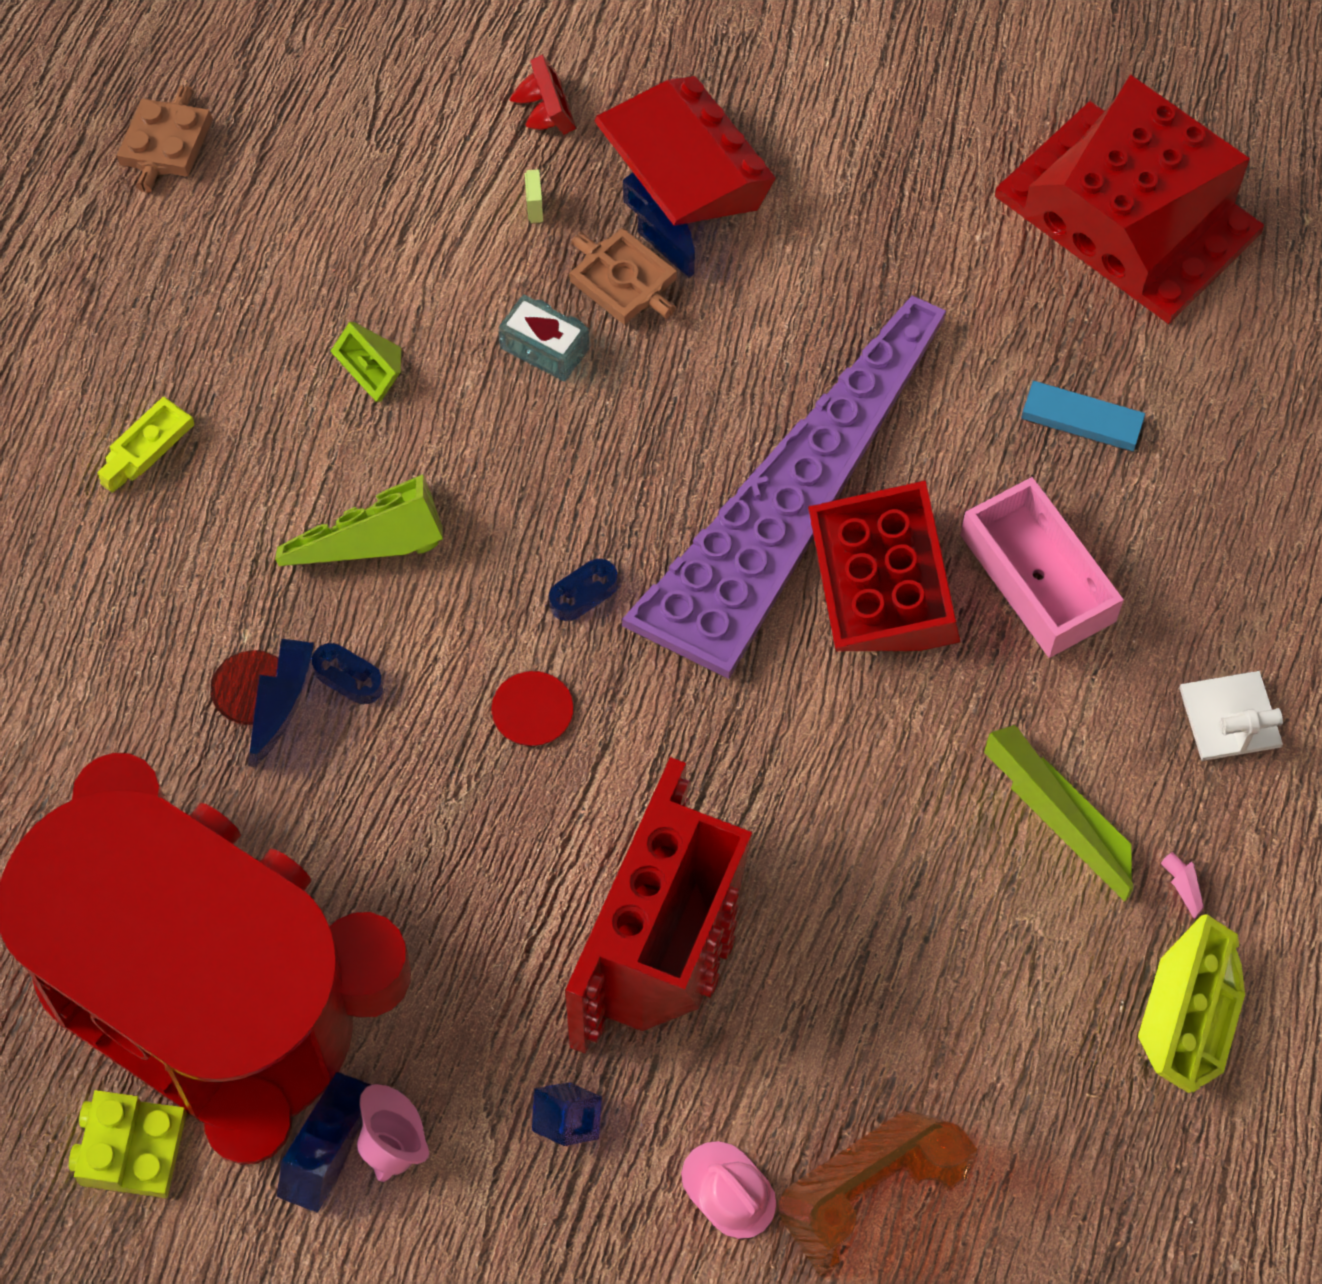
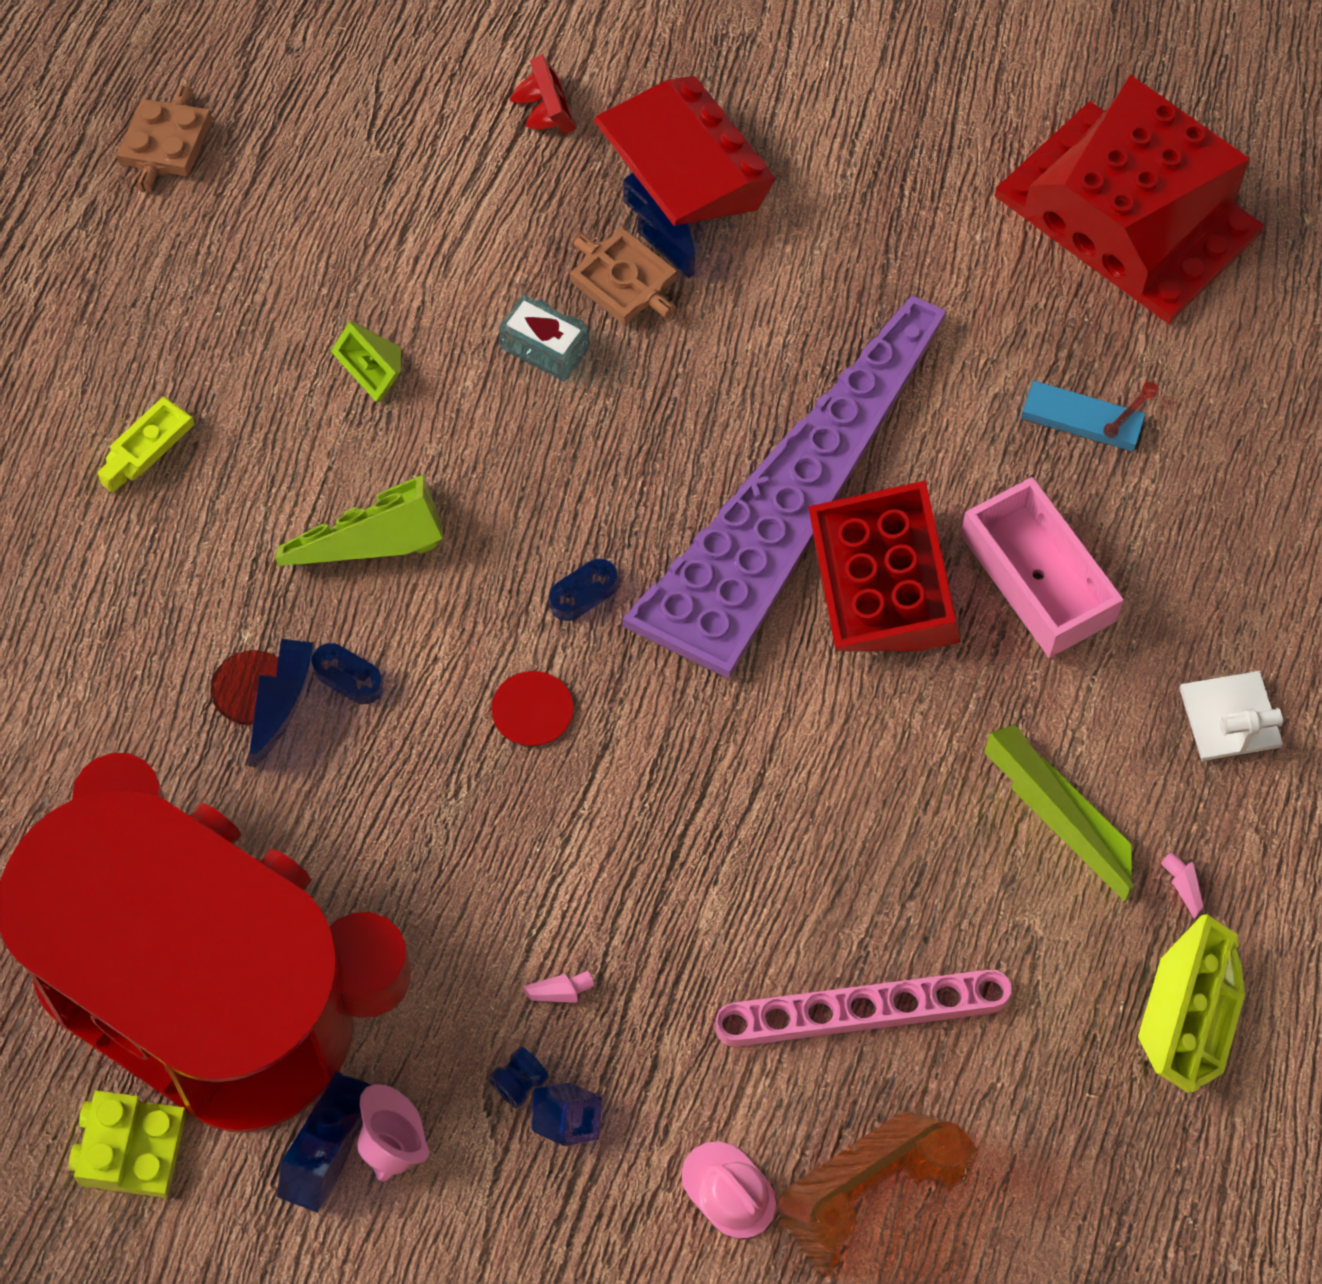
(264, 1123): red tile -> none
(518, 1077): none -> clear blue wheel
(533, 196): yellowish green tile -> none
(559, 988): none -> bright pink bar
(662, 919): red wedge -> none
(846, 1021): none -> bright pink beam
(1149, 391): none -> clear red hinge

